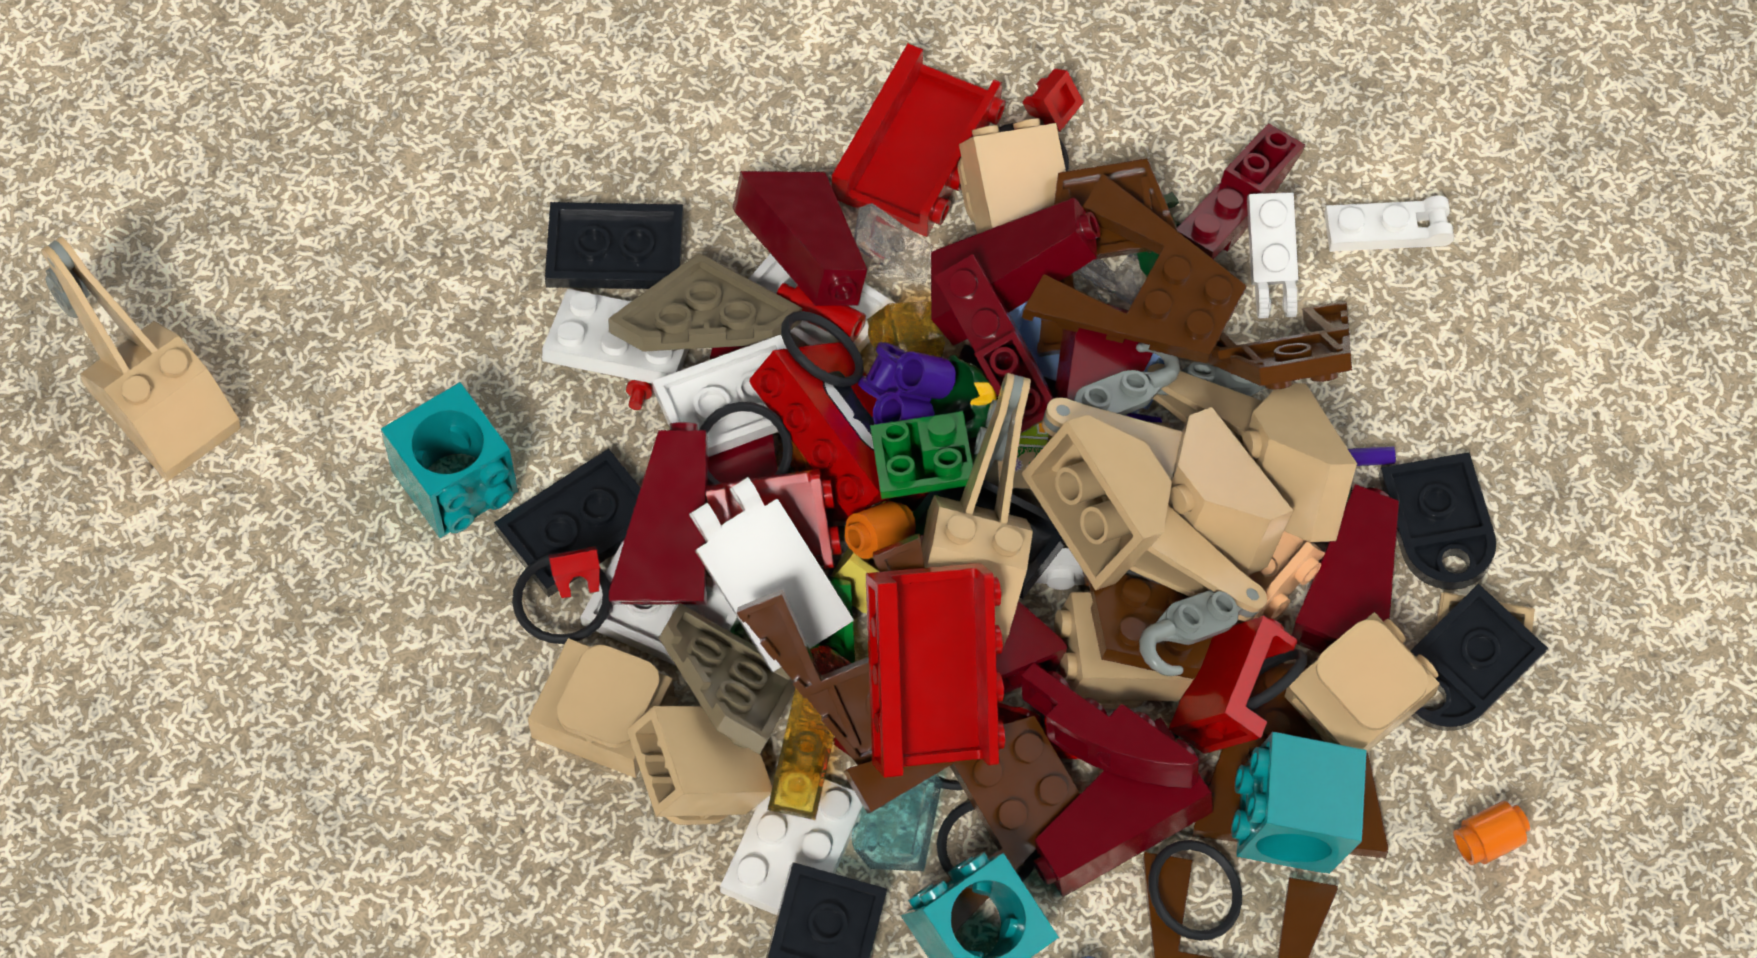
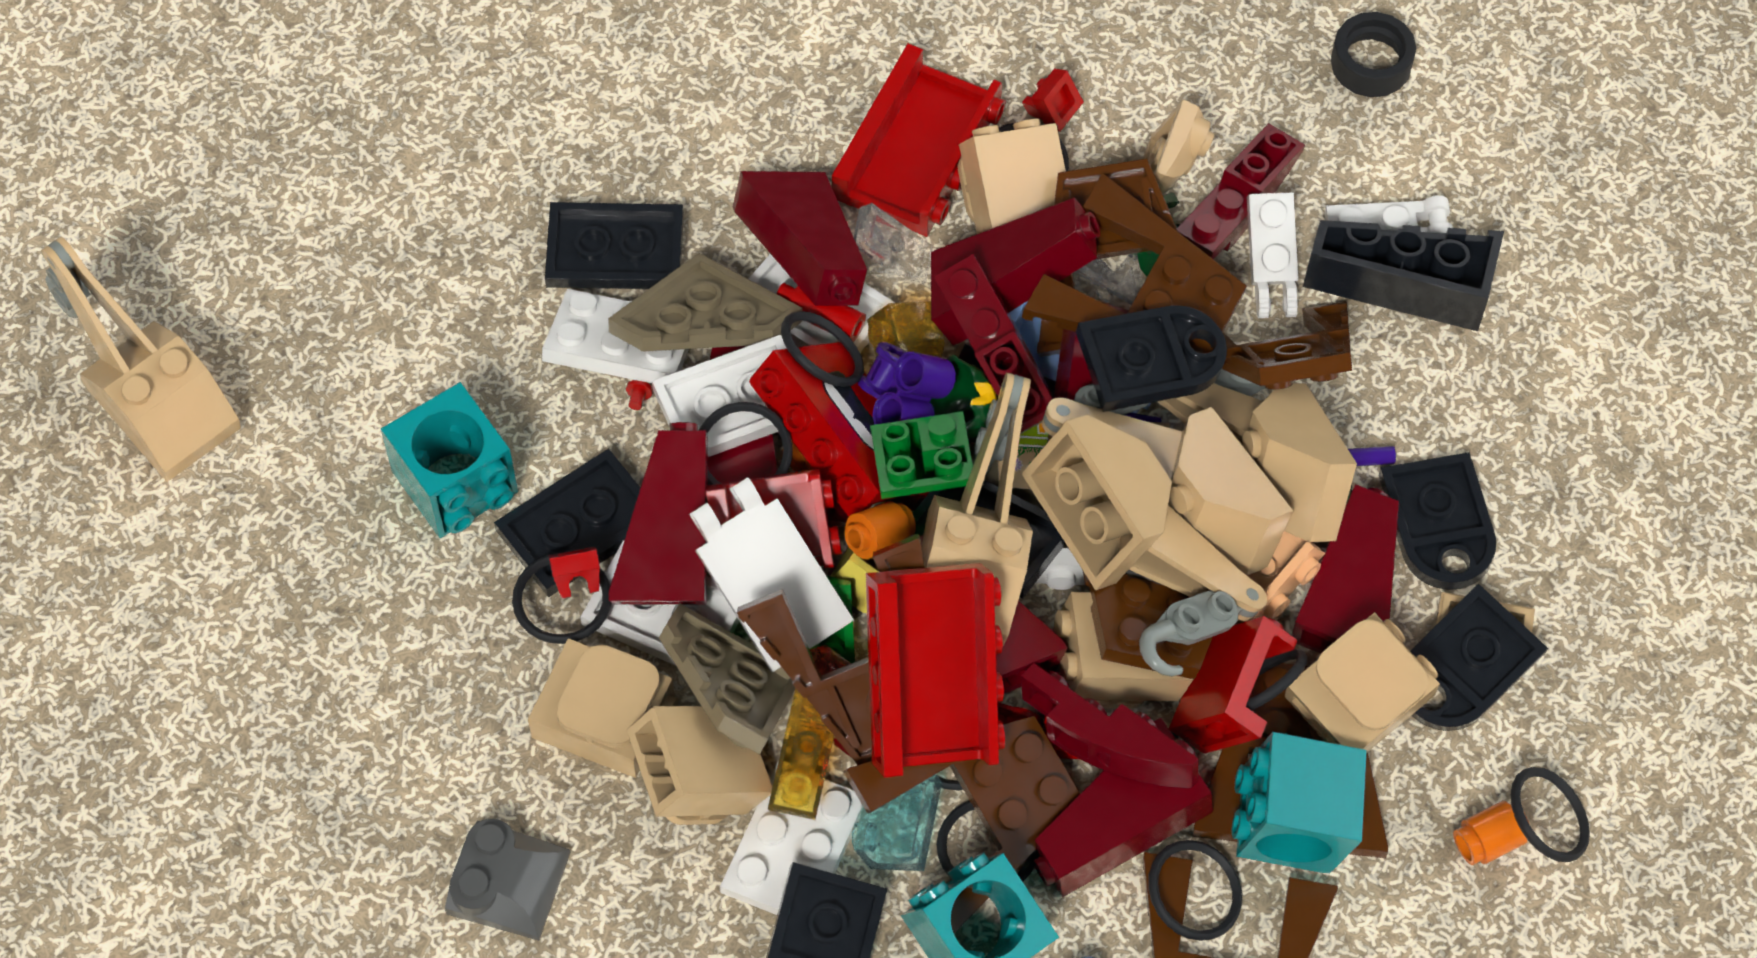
(506, 879): none -> dark grey slope
(1149, 355): none -> black tile
(1177, 144): none -> tan slope
(1380, 28): none -> black tyre
(1406, 269): none -> black wedge
(1526, 829): none -> black tyre

